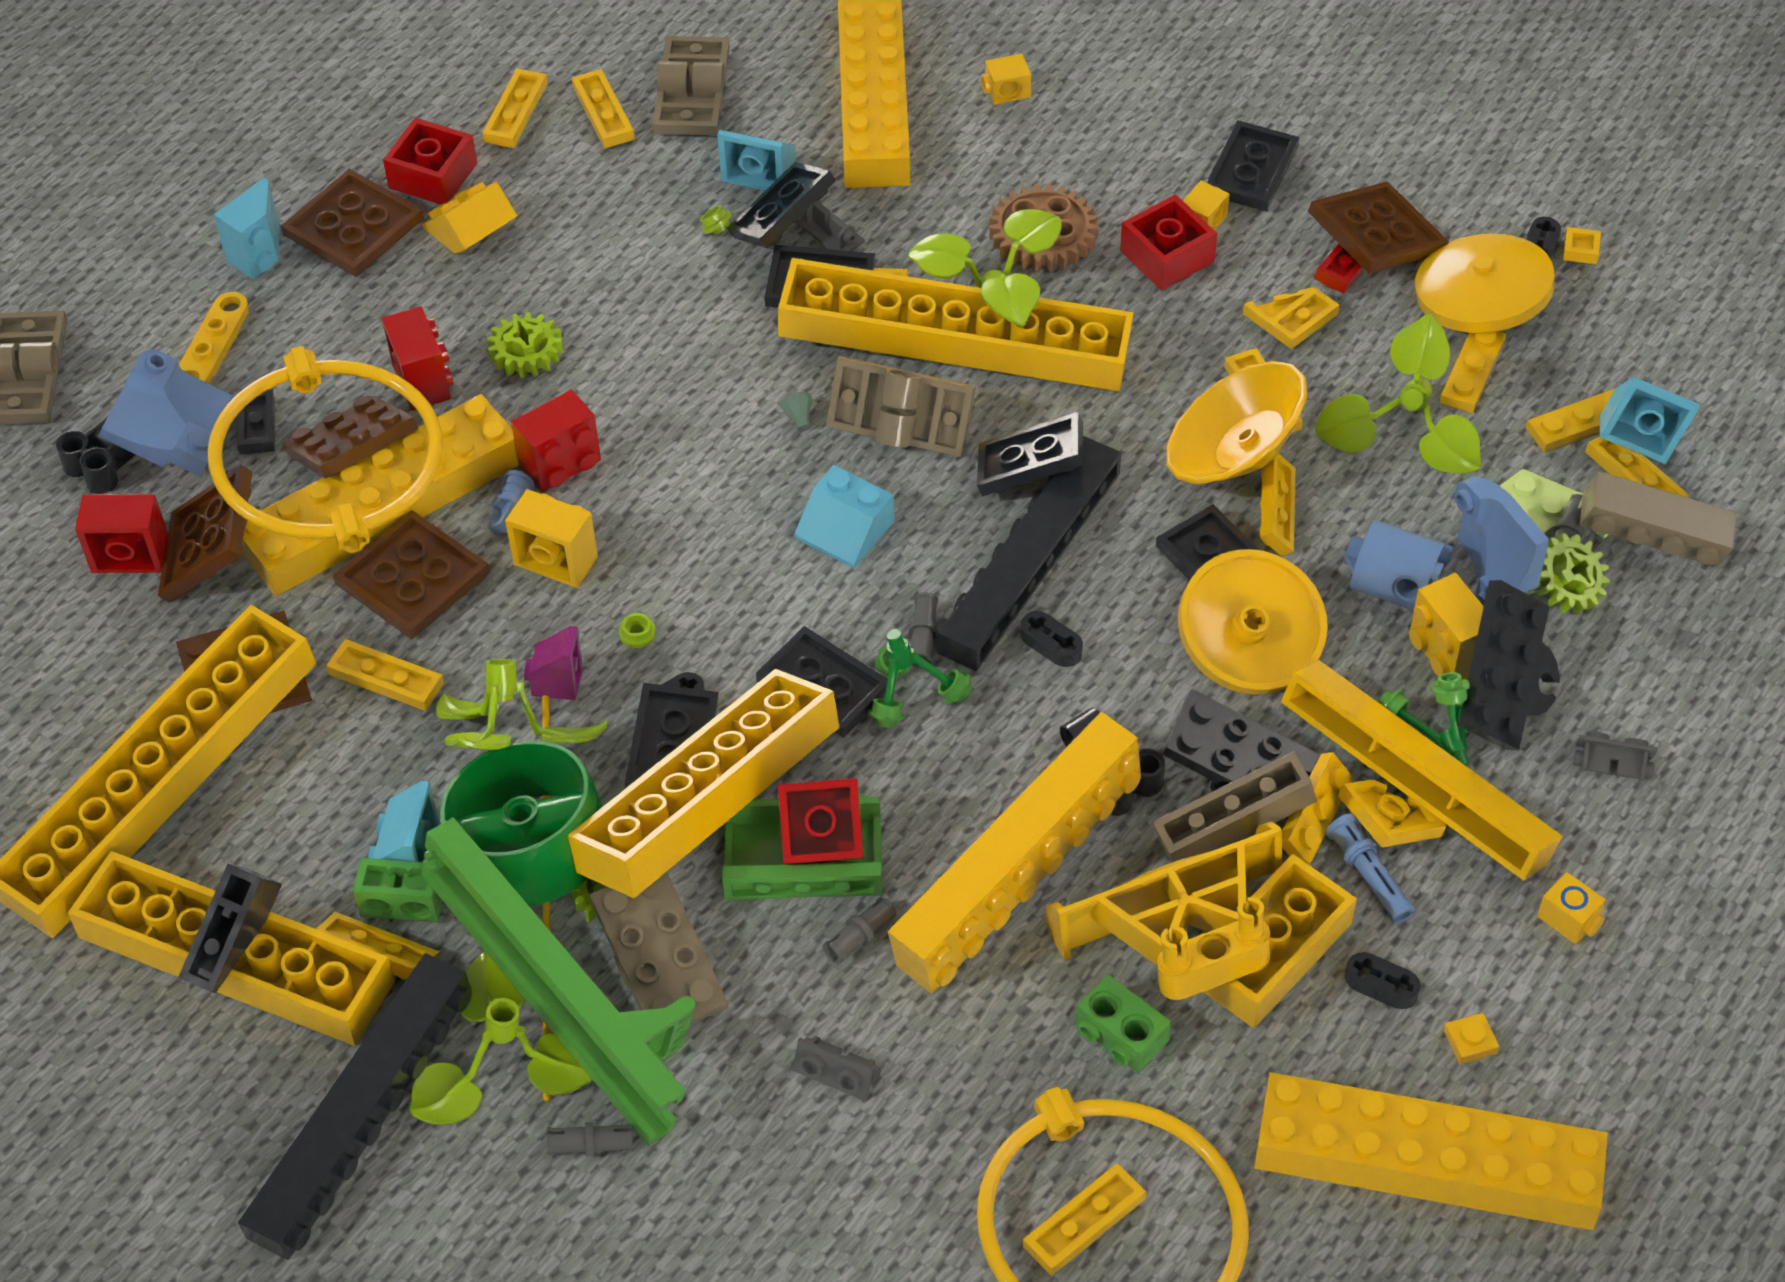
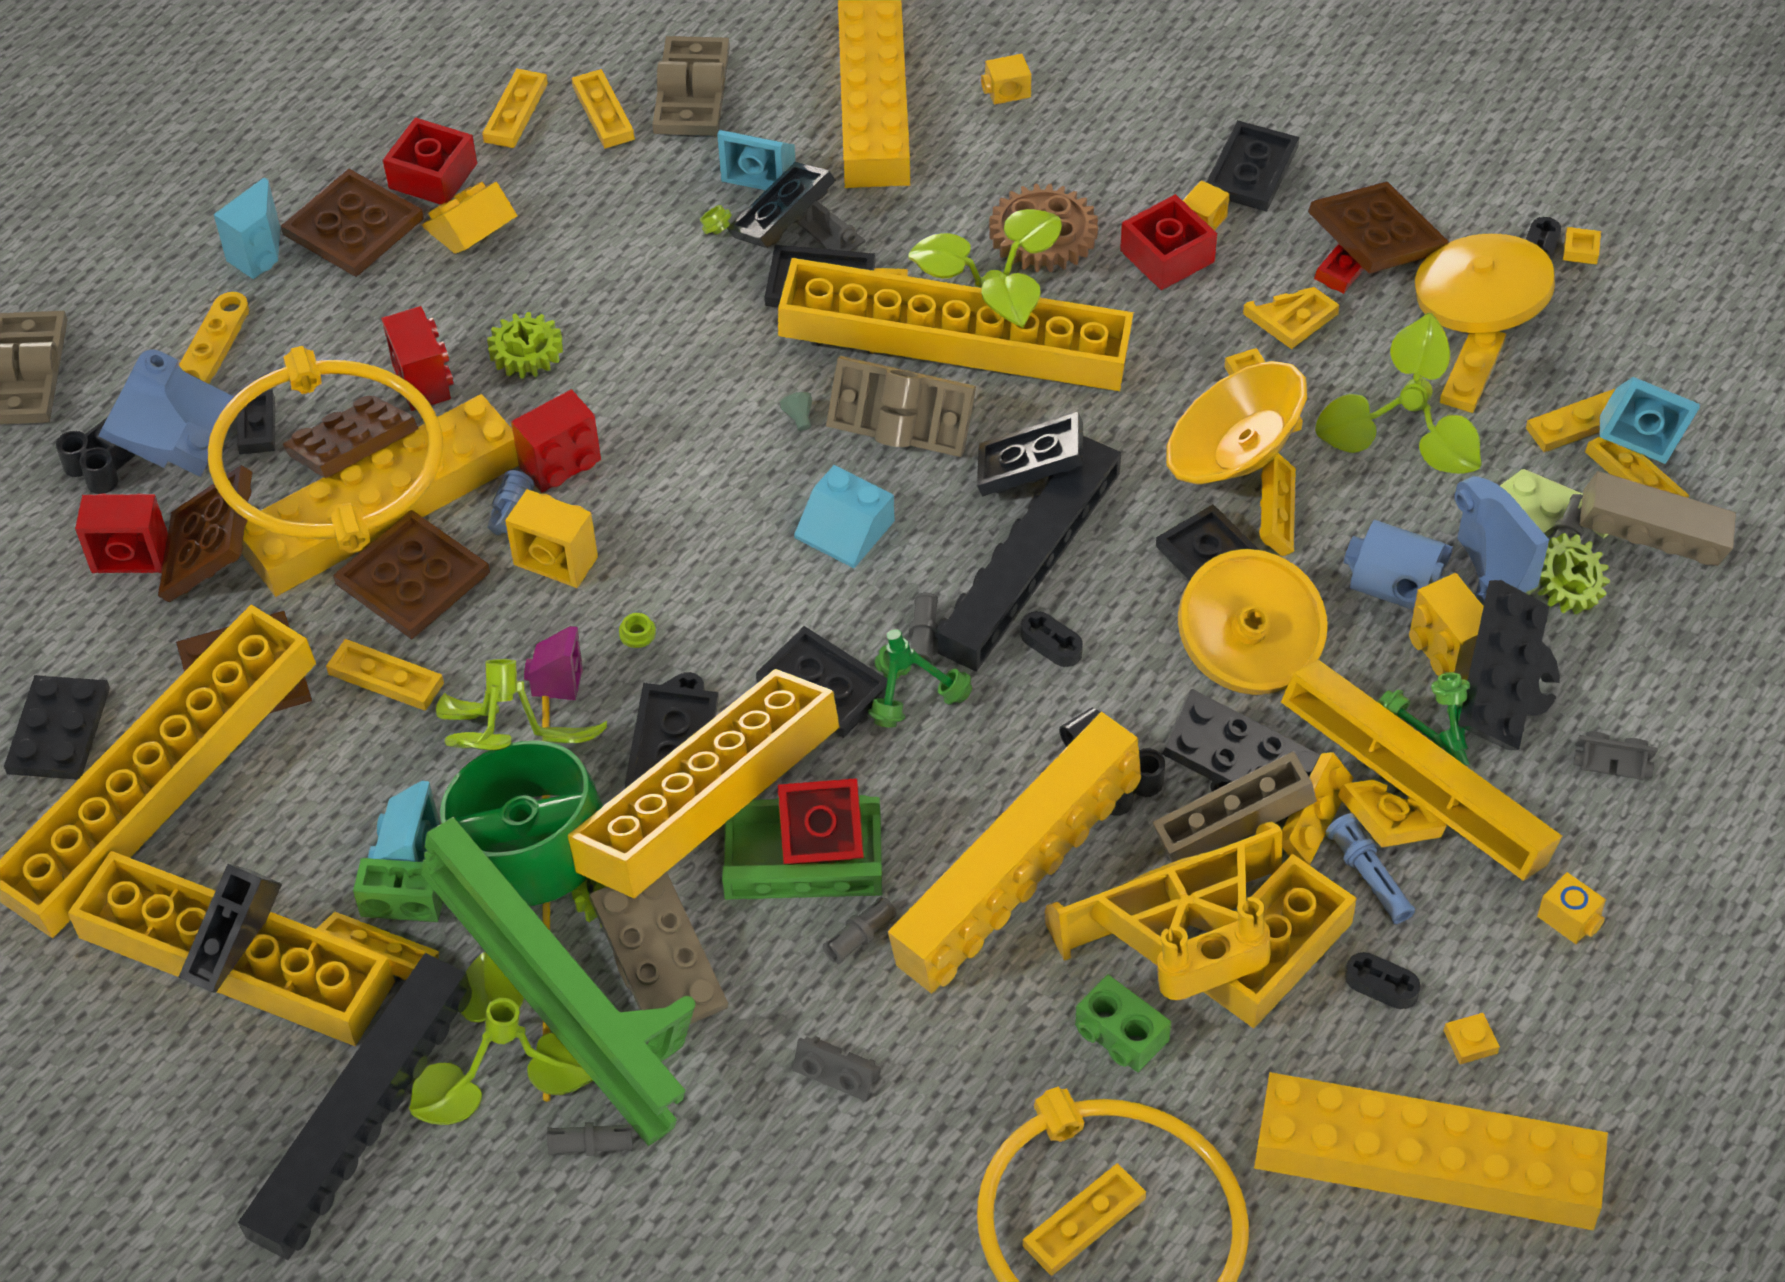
(57, 727): none -> black plate

